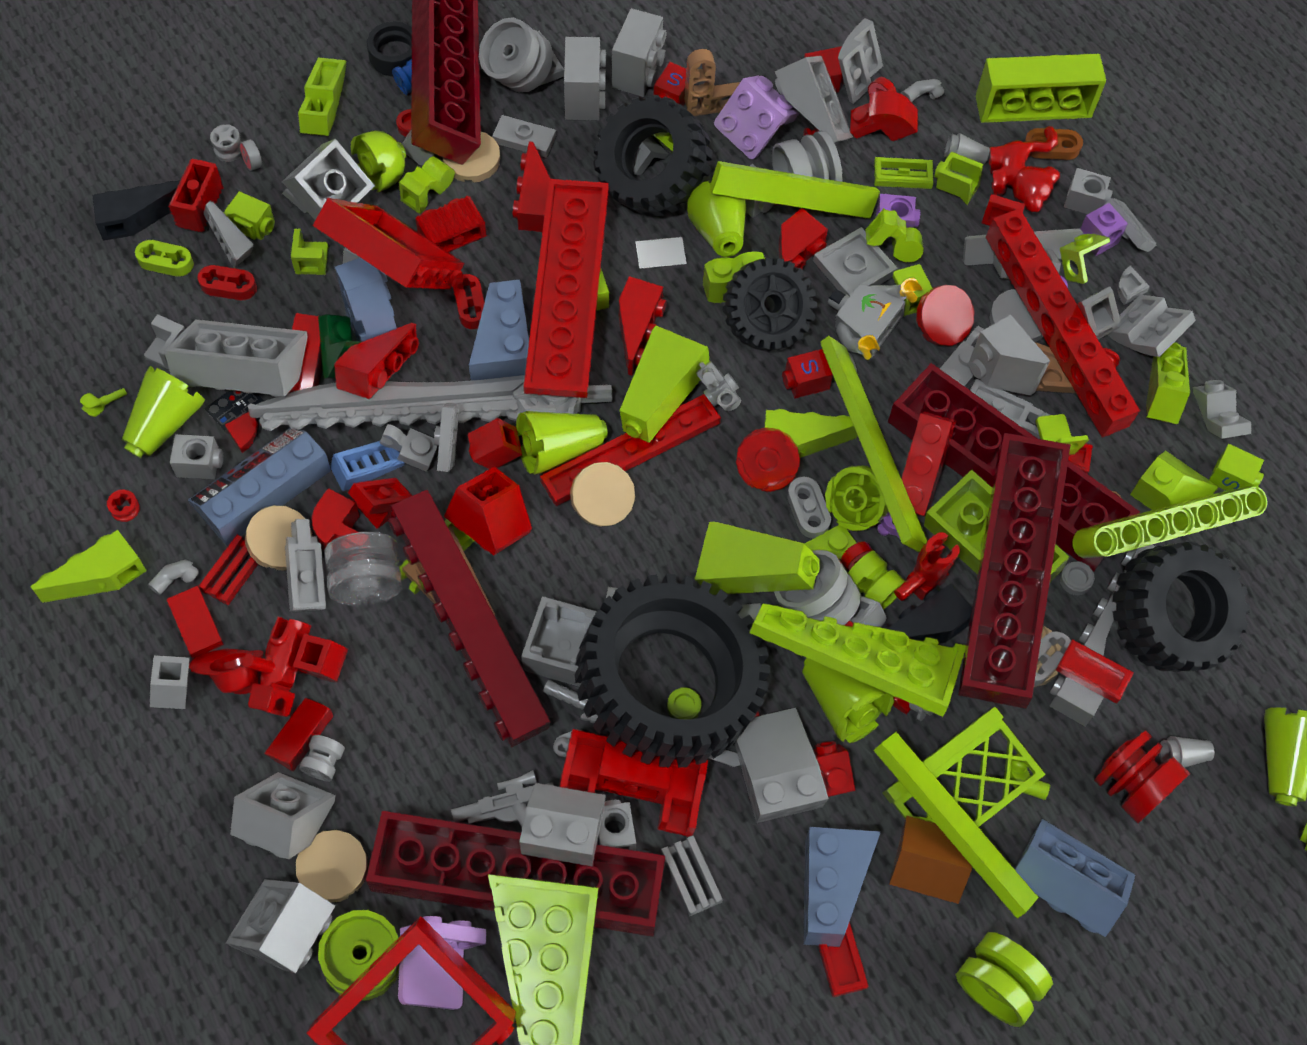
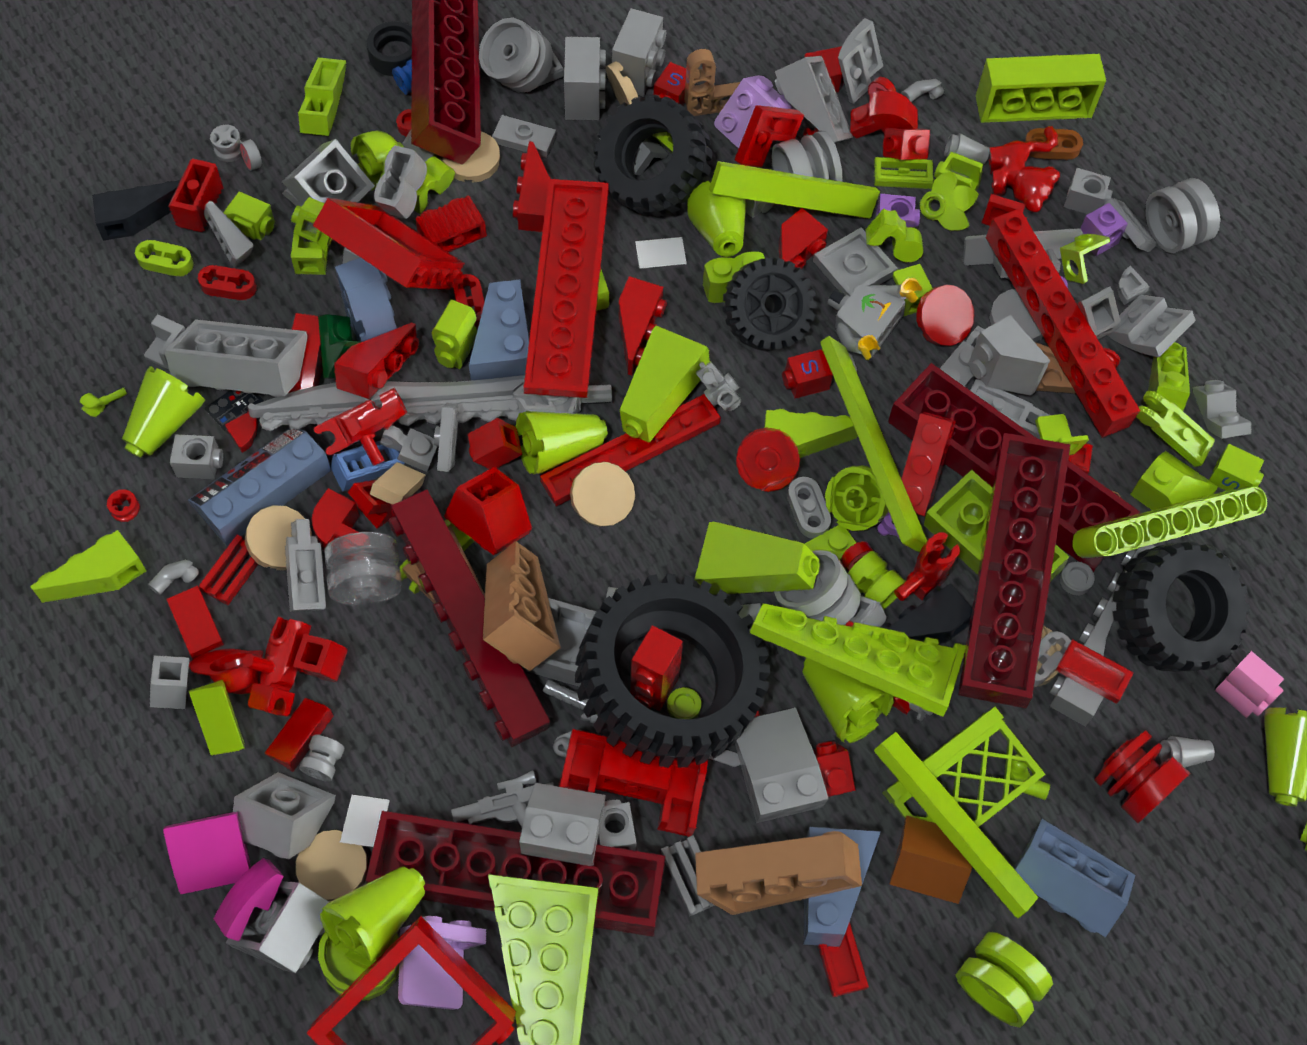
(207, 852): none -> dark pink slope
(217, 718): none -> lime slope
(254, 889): none -> dark pink slope
(304, 218): none -> lime window
(362, 423): none -> red piece
(363, 820): none -> white sticker
(373, 914): none -> lime cone
(397, 484): none -> tan tile
(402, 178): none -> light grey brick
(454, 334): none -> lime brick
(518, 608): none -> medium nougat wedge
(621, 85): none -> tan tile
(655, 668): none -> red brick
(764, 127): none -> red plate
(777, 872): none -> medium nougat wedge
(906, 143): none -> red bracket
(953, 201): none -> lime plate
(1176, 428): none -> lime hinge
(1182, 215): none -> light grey wheel
(1251, 686): none -> bright pink brick

